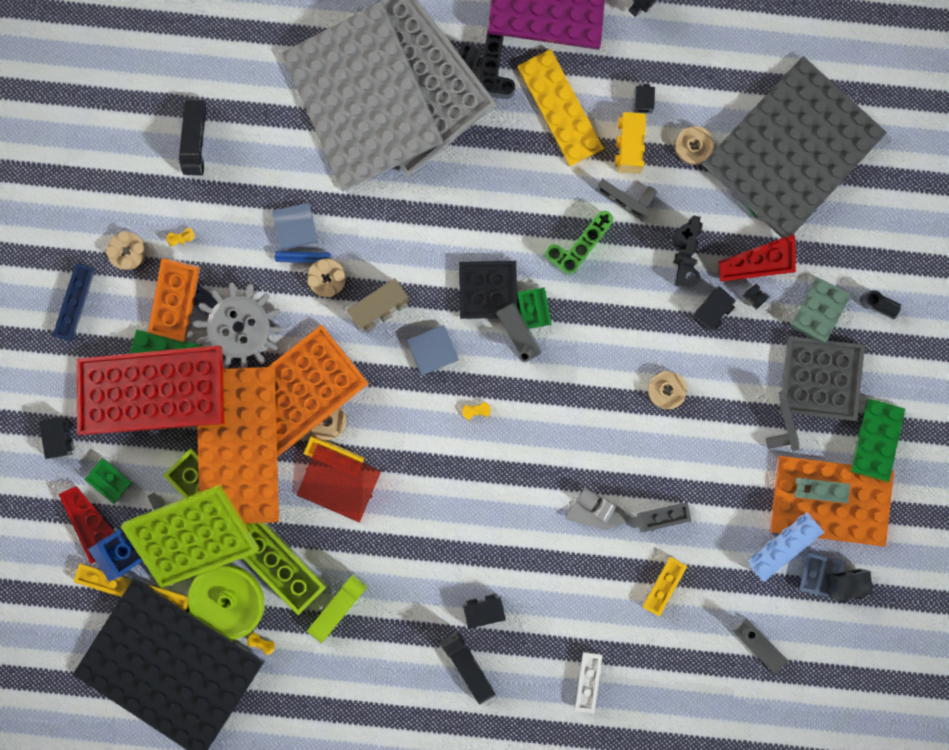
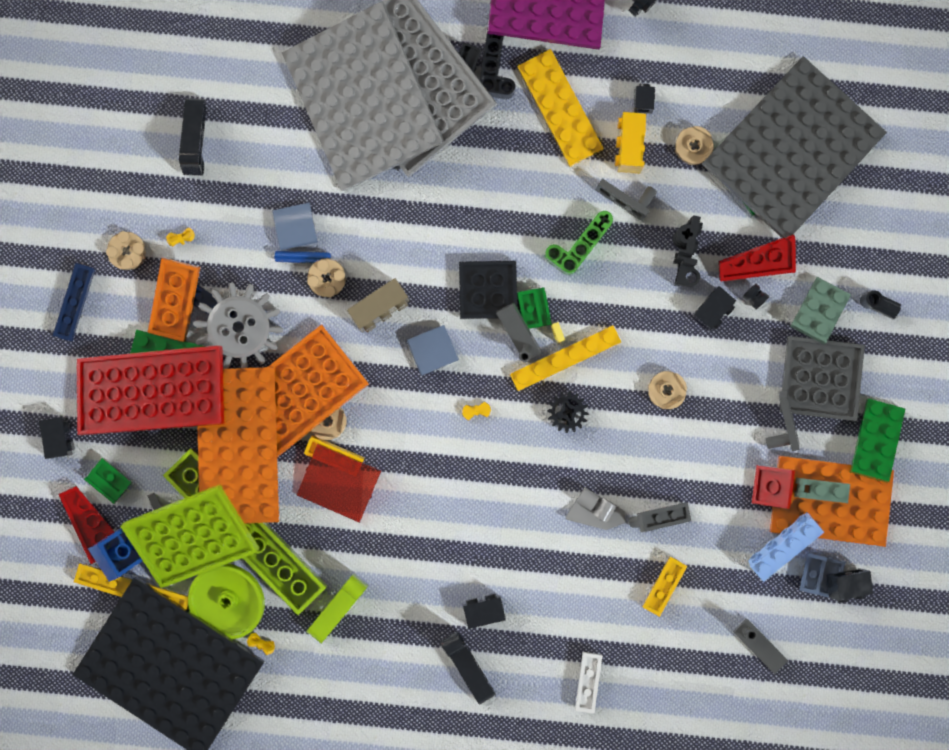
(557, 332): none -> light yellow tile
(565, 358): none -> yellow plate
(579, 408): none -> black gear
(773, 487): none -> red plate

